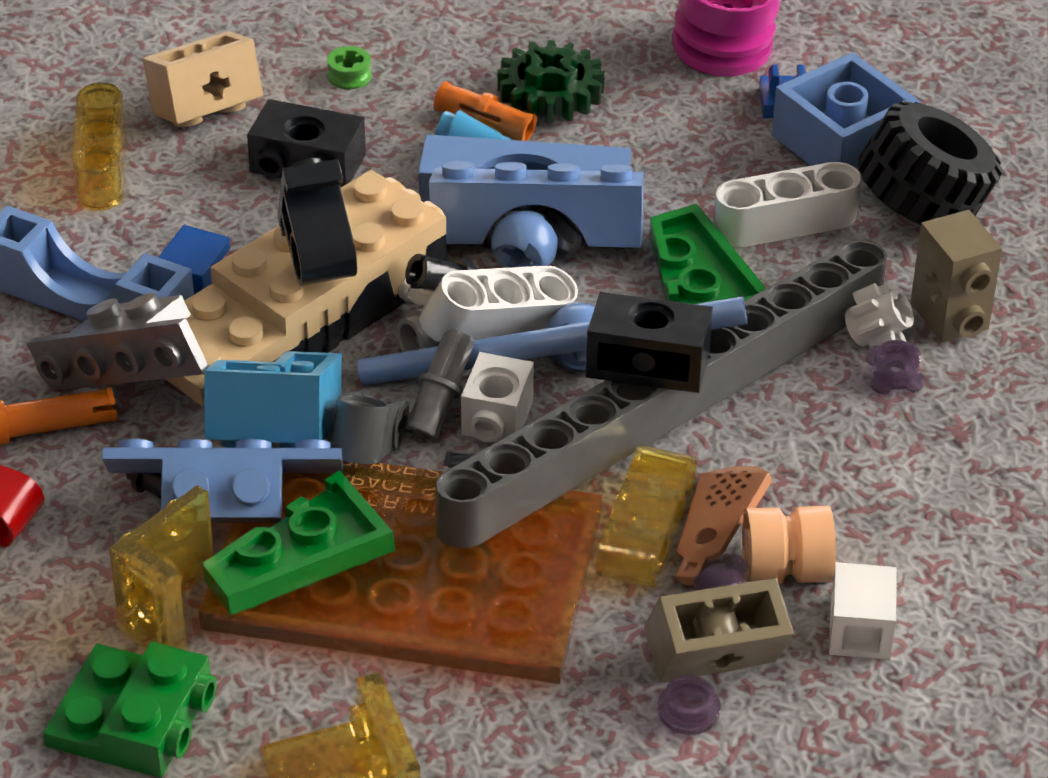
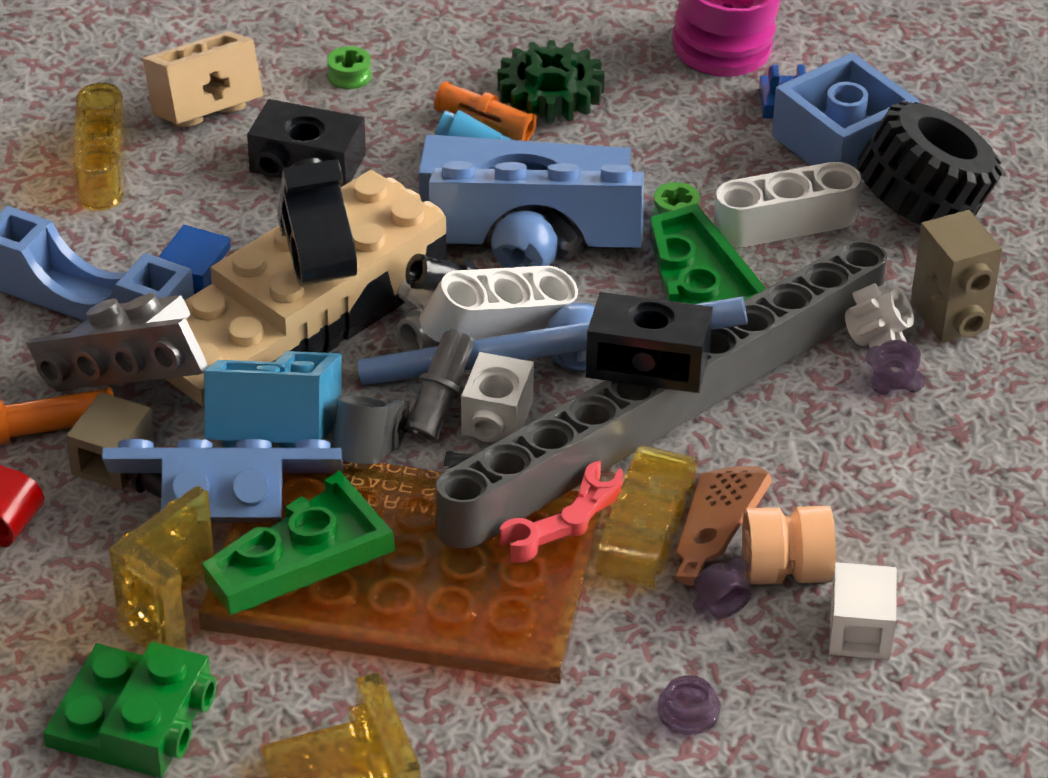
(104, 425): none -> dark tan brick
(572, 521): none -> coral piece
(674, 196): none -> bright green bush
(718, 629): dark tan brick -> none

